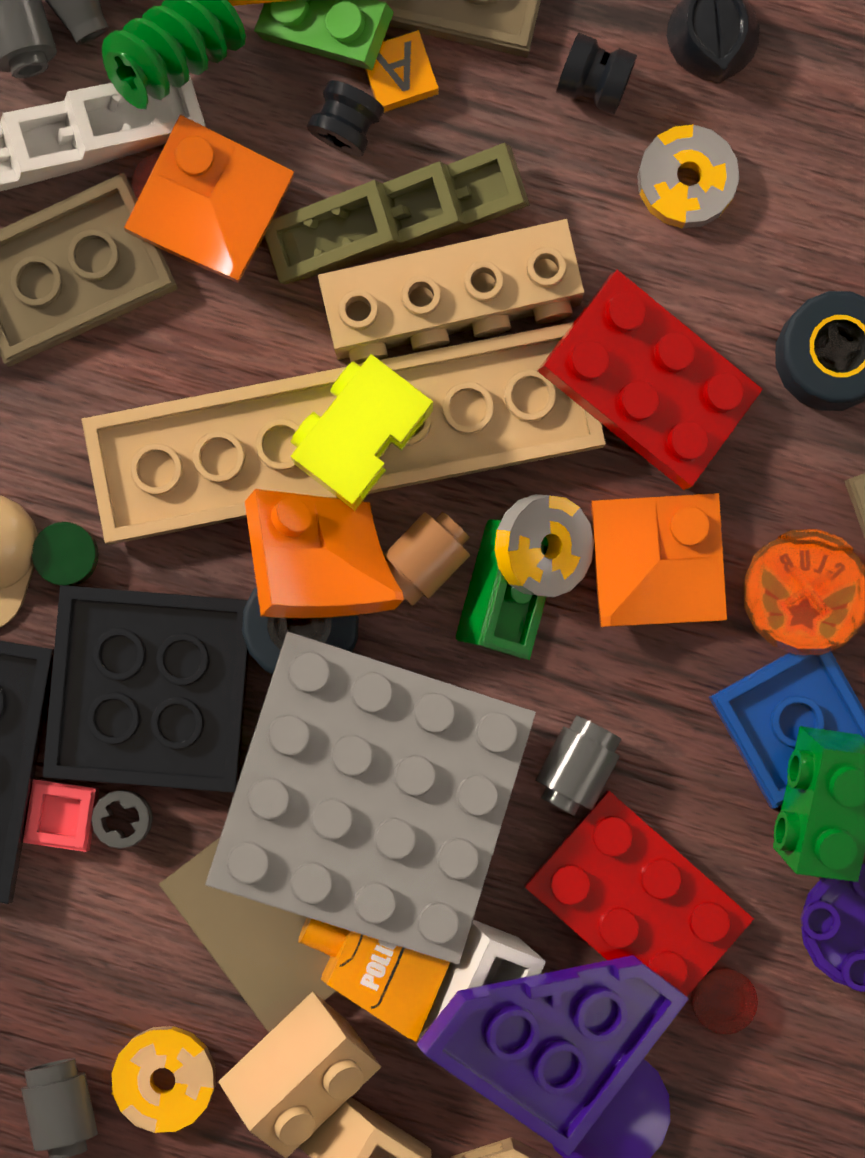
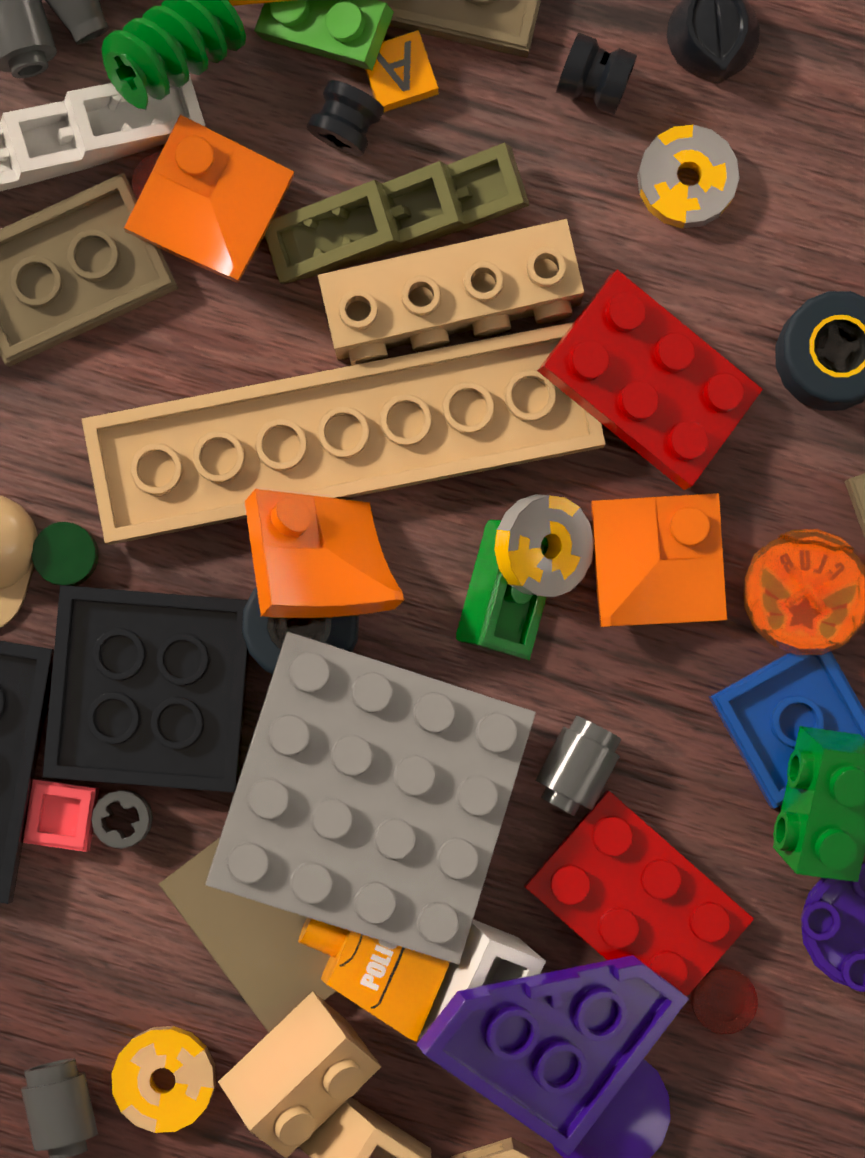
(367, 416): neon yellow brick -> none
(427, 556): medium nougat brick -> none

